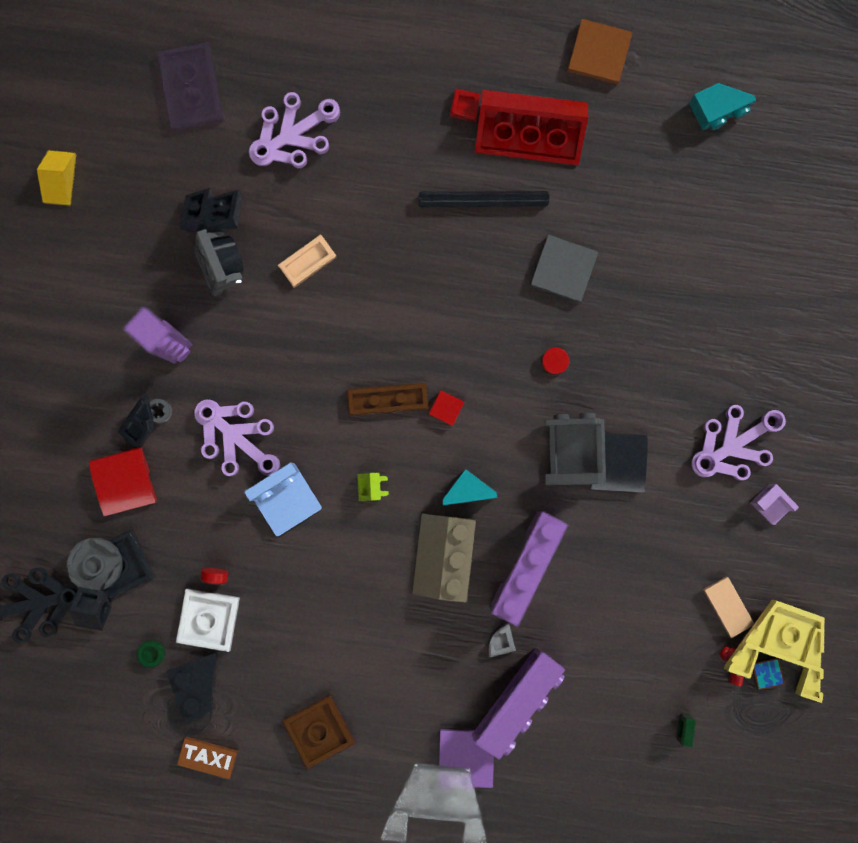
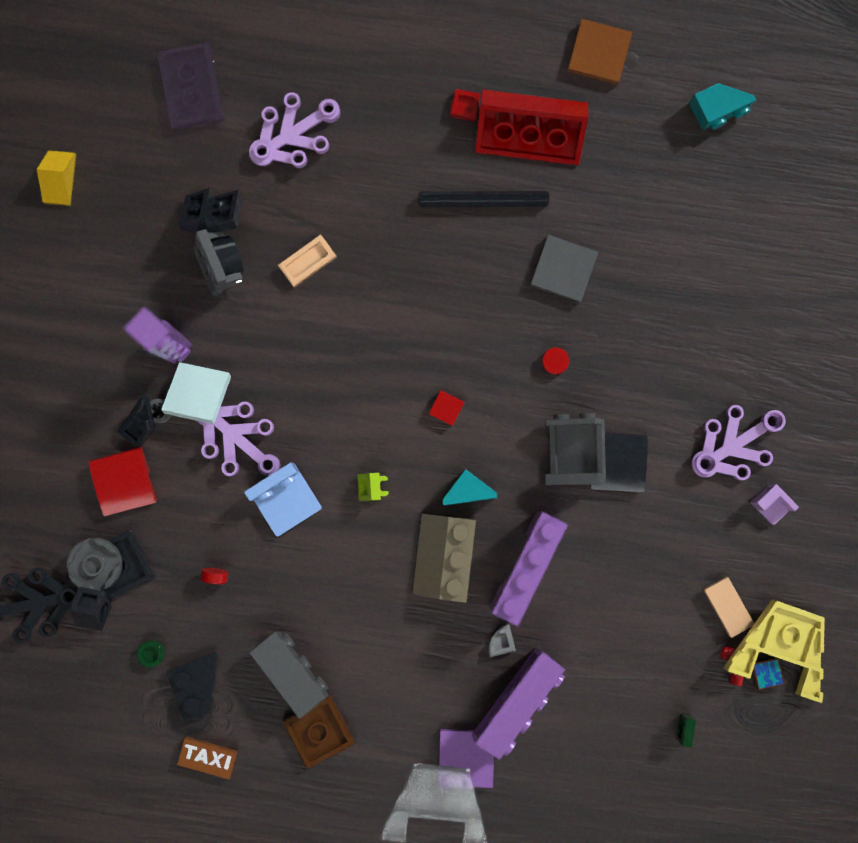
(196, 393): none -> light aqua tile
(207, 620): white tile -> none
(290, 673): none -> dark grey brick
(387, 399): reddish brown tile -> none

